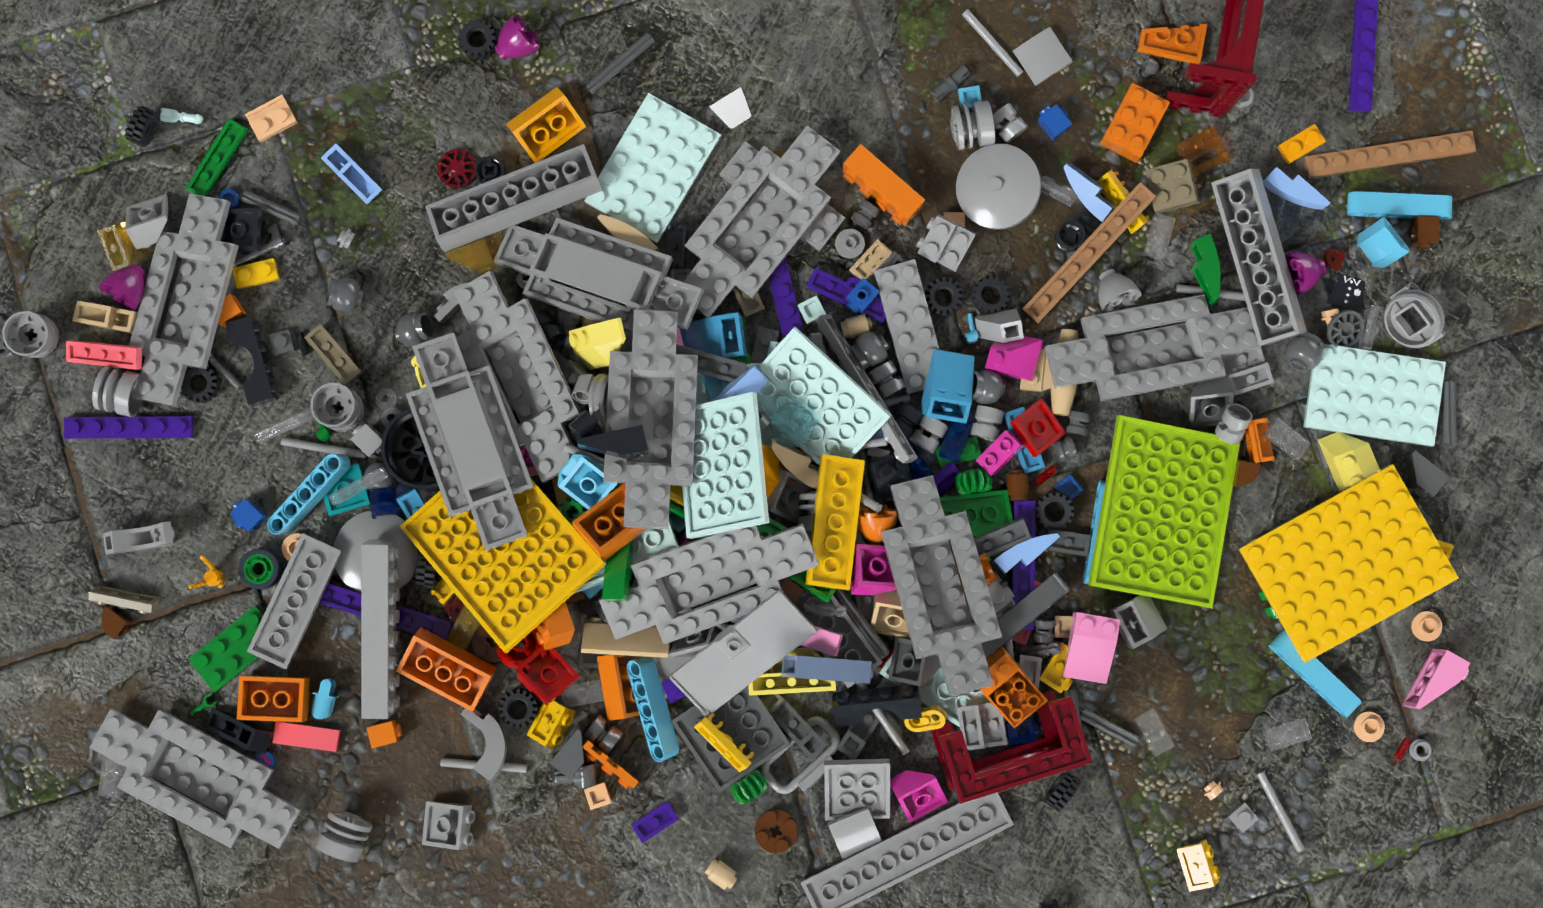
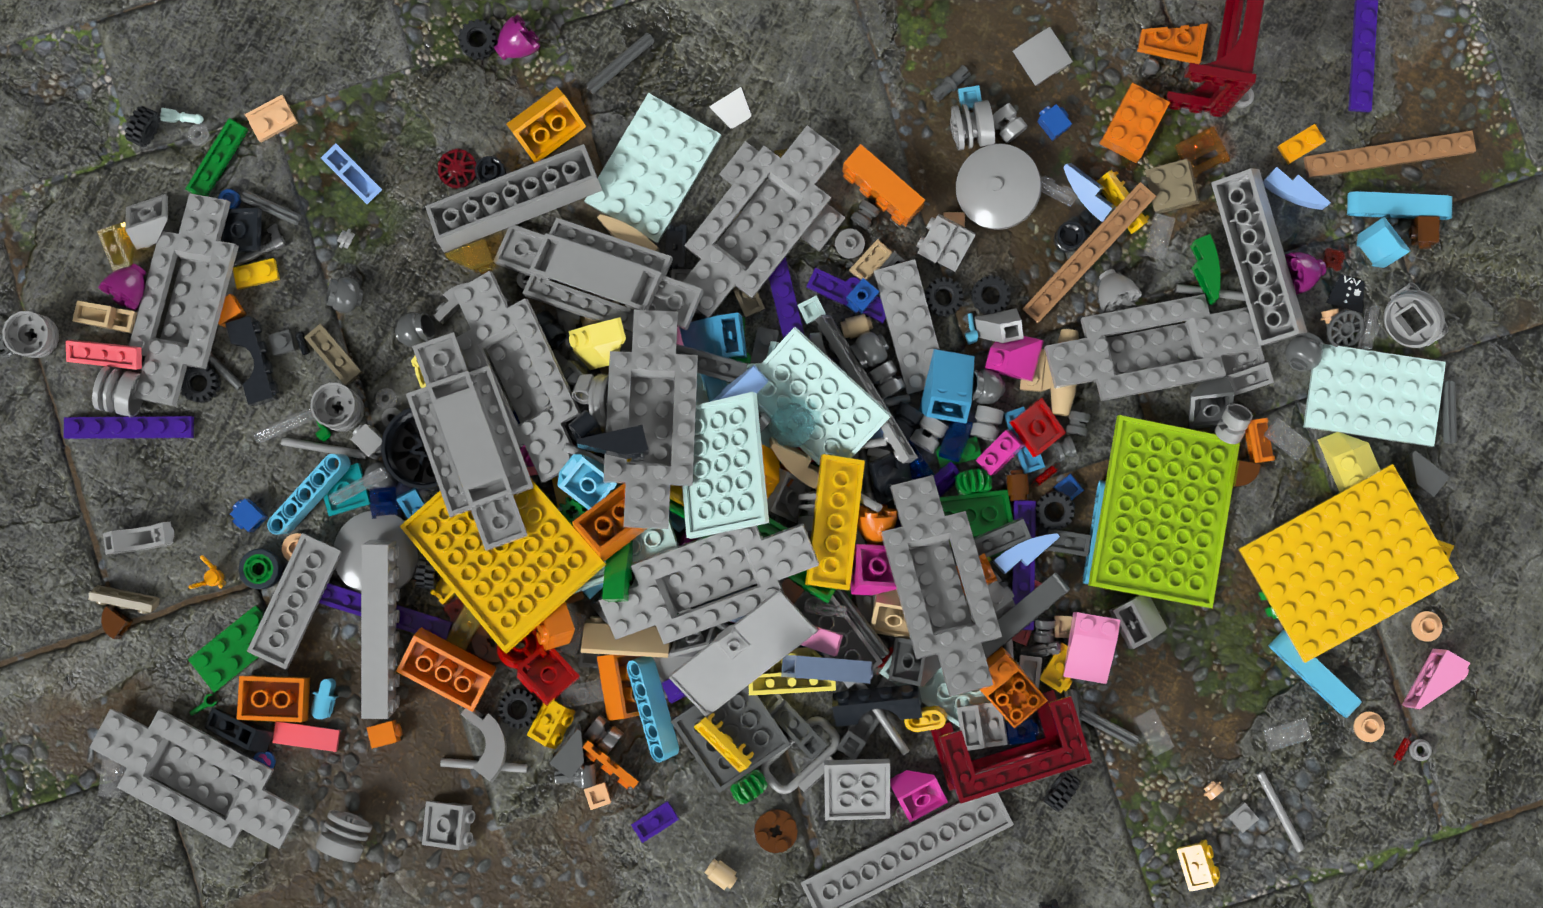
(202, 139): none -> clear plate
(854, 832): light grey slope -> none
(992, 43): light grey bar -> none

